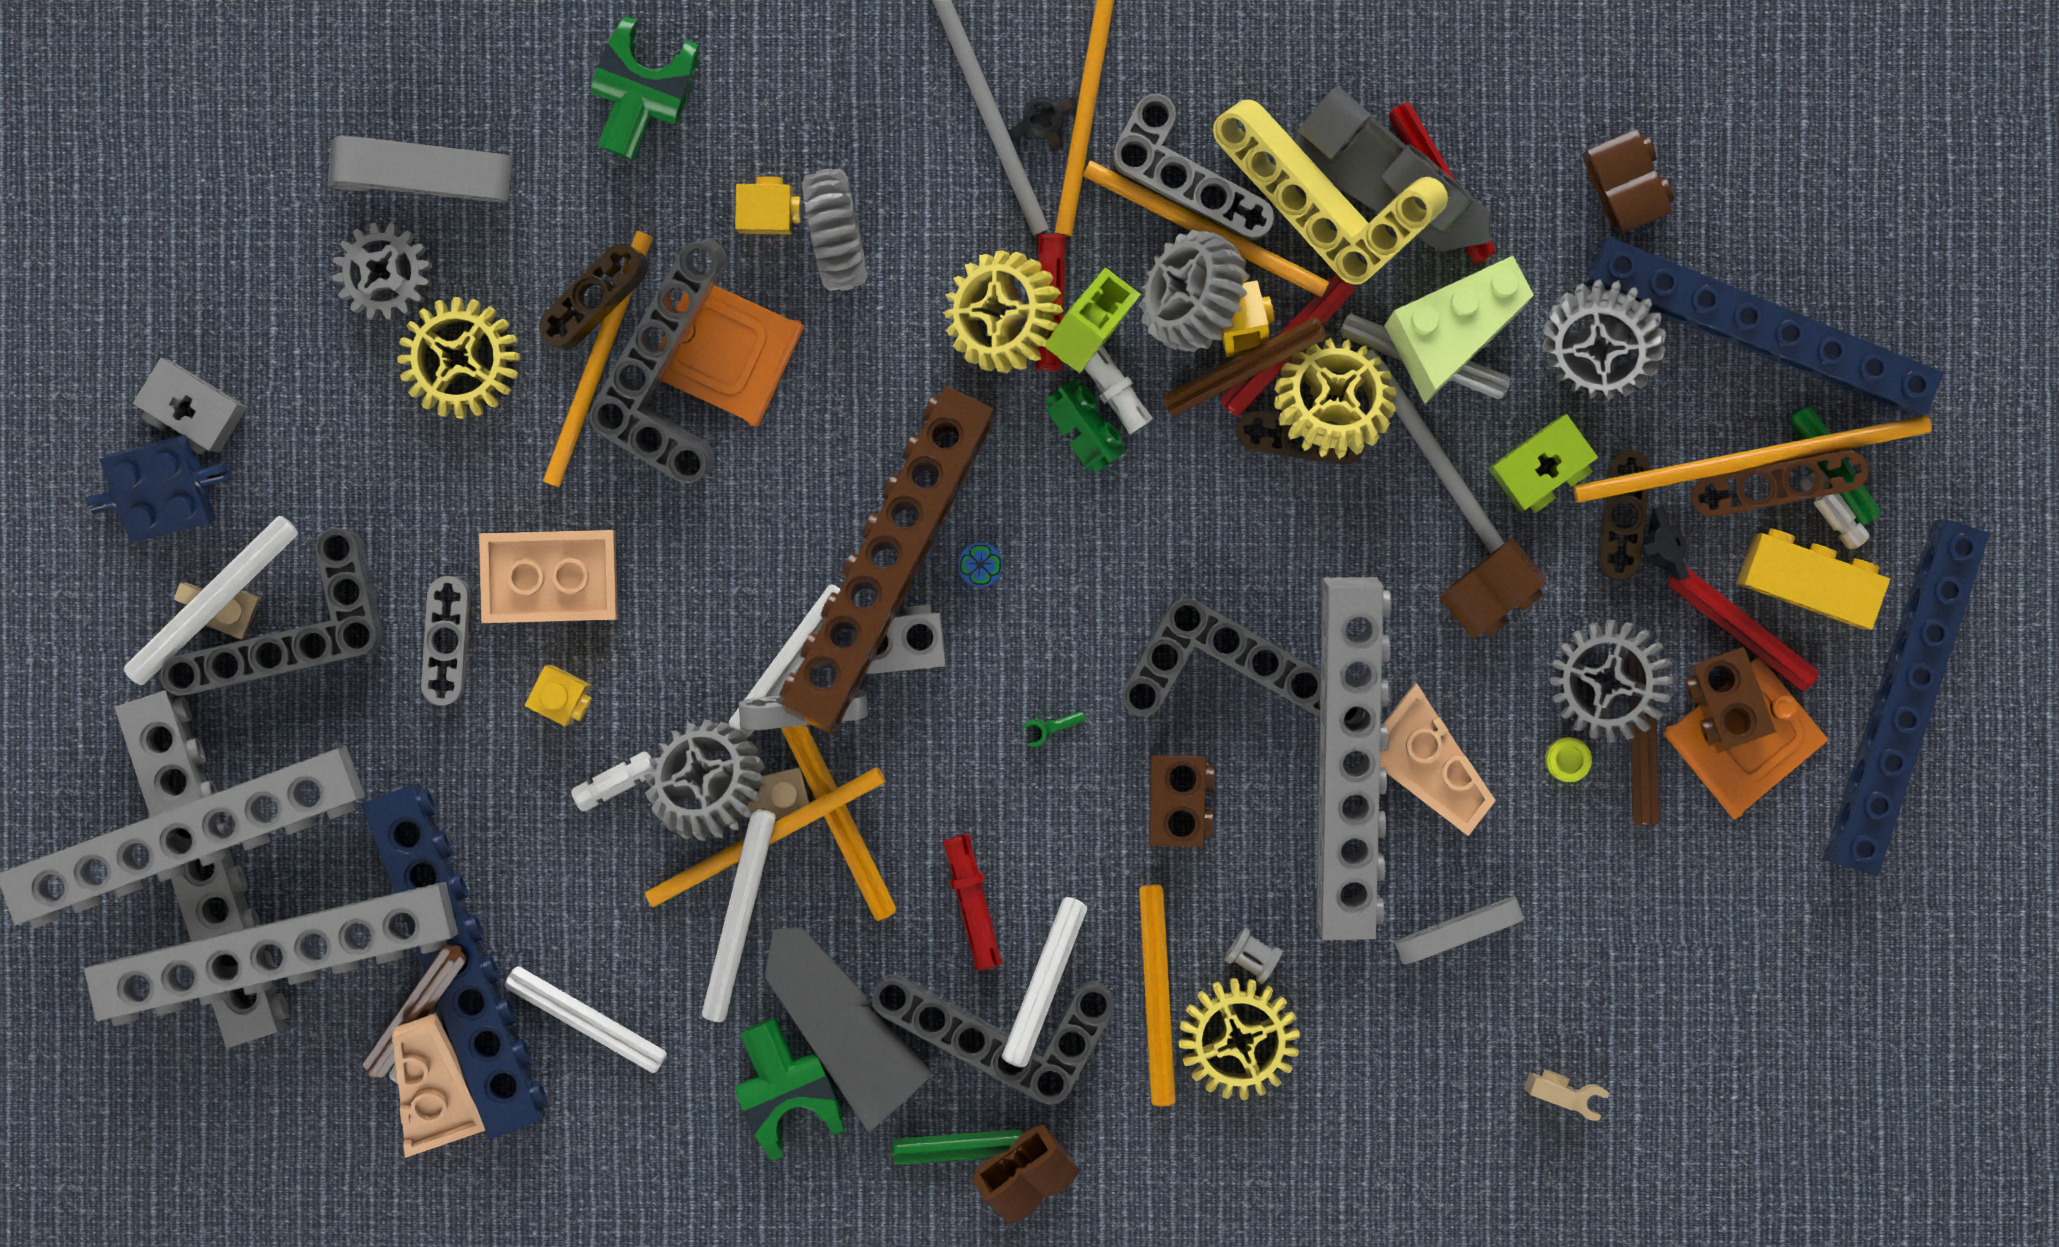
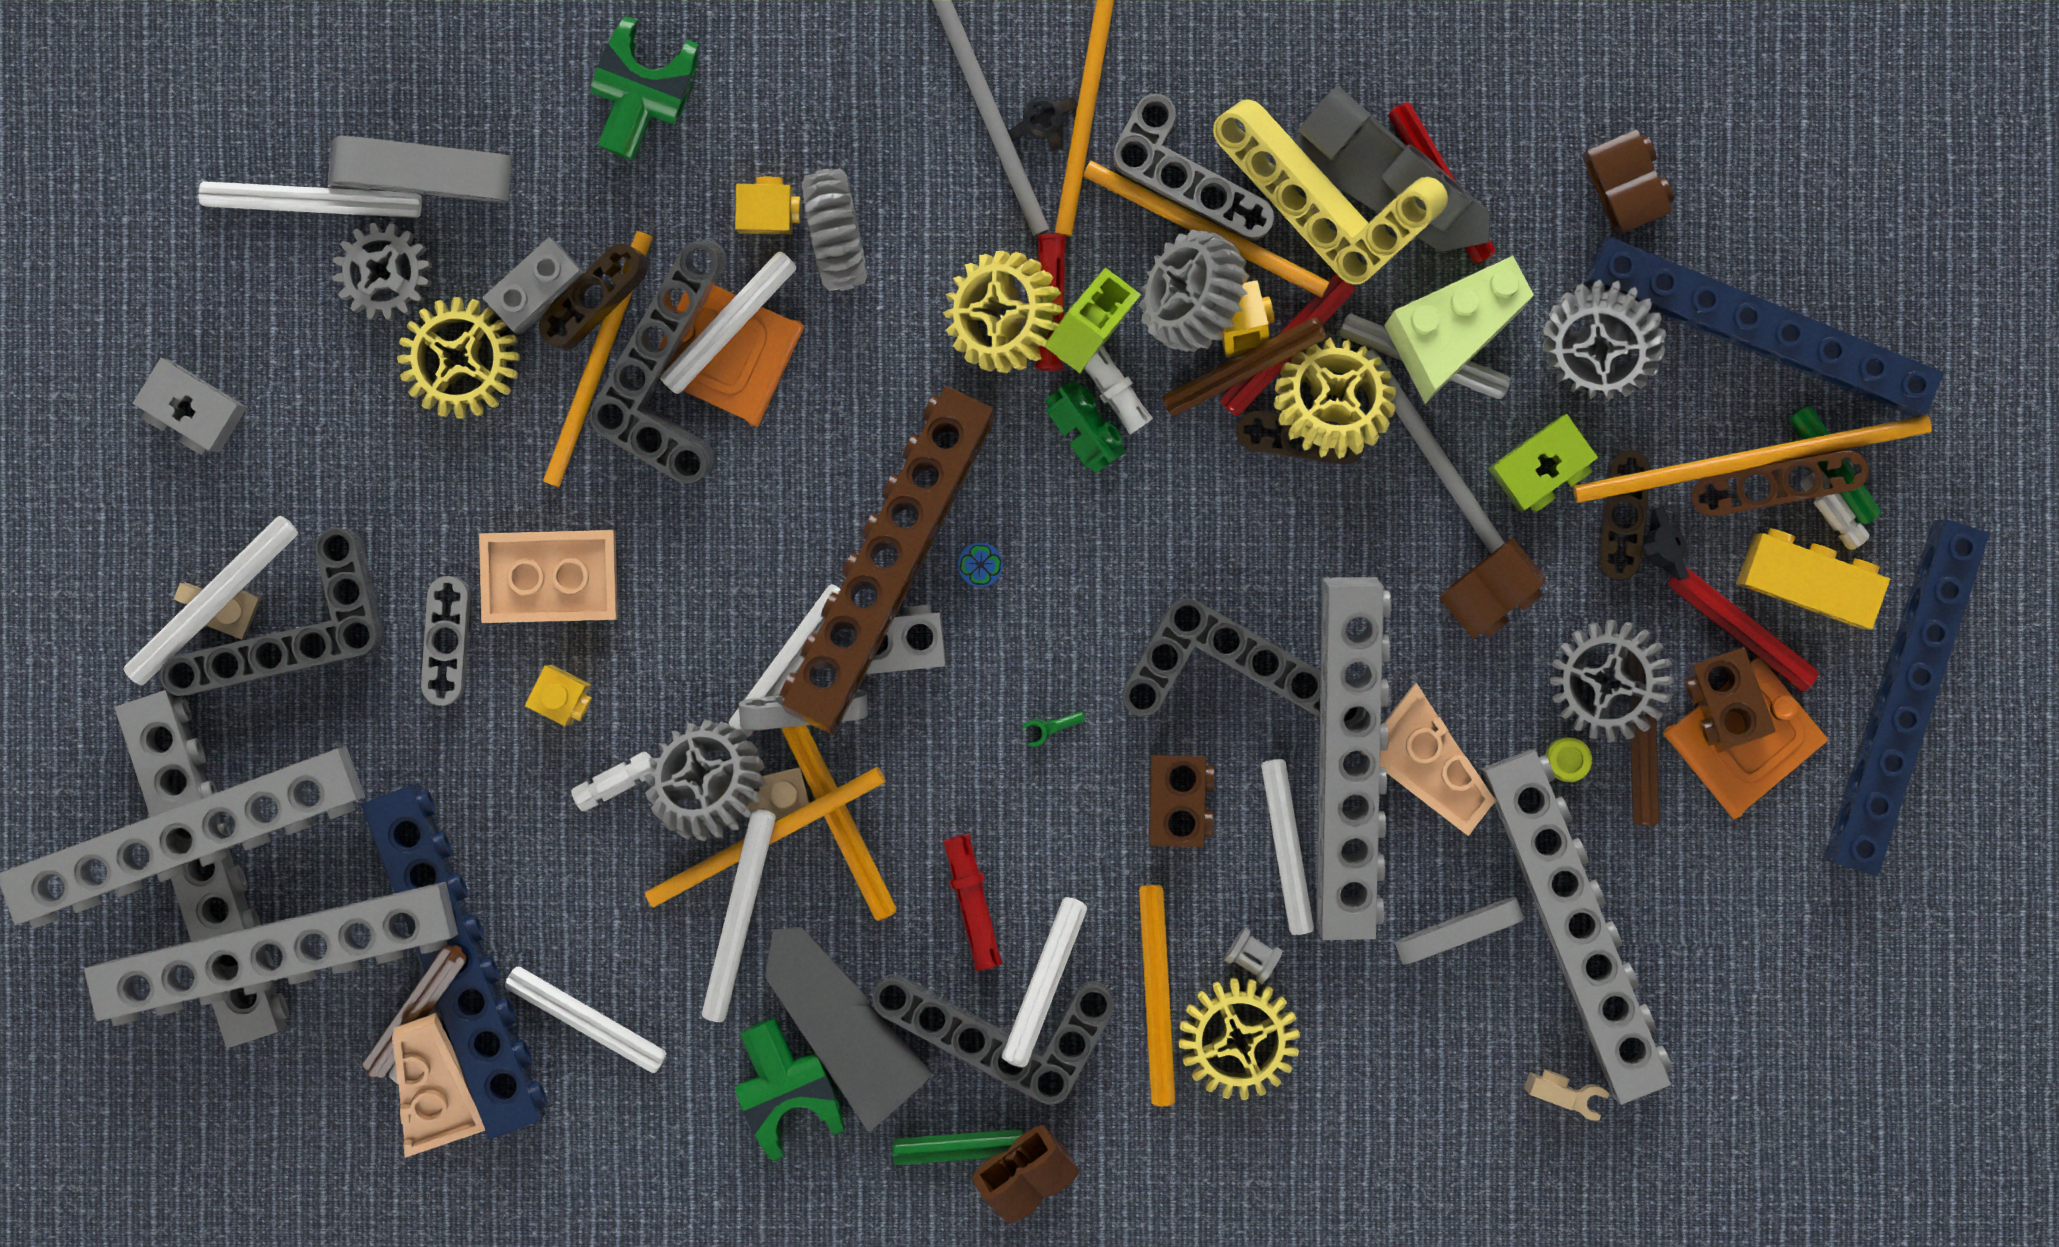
(158, 488): dark blue plate -> none
(310, 199): none -> white axle
(533, 286): none -> light grey brick
(728, 322): none -> white axle
(1287, 846): none -> white axle
(1649, 1068): none -> light grey brick

